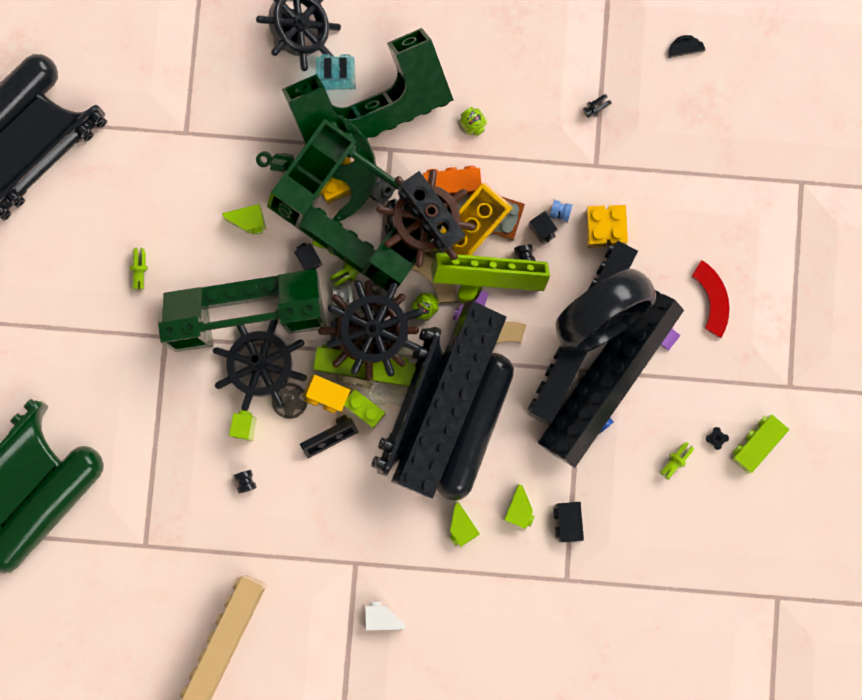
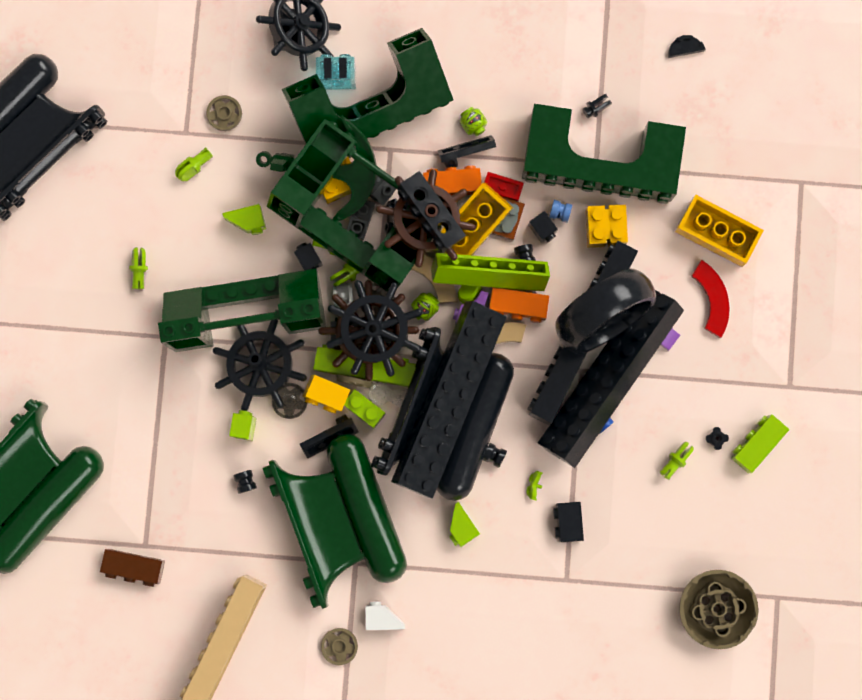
(132, 567): none -> reddish brown brick
(192, 165): none -> lime arm
(224, 113): none -> dark tan wheel
(339, 646): none -> dark tan wheel
(340, 518): none -> dark green piece
(361, 219): none -> dark grey slope
(450, 154): none -> black hinge
(494, 455): none -> black wheel
(504, 186): none -> red plate
(519, 304): none -> orange brick
(520, 509): lime slope -> none
(532, 489): none -> lime piece
(554, 162): none -> dark green arch
(719, 230): none -> yellow brick
(741, 604): none -> dark tan brick

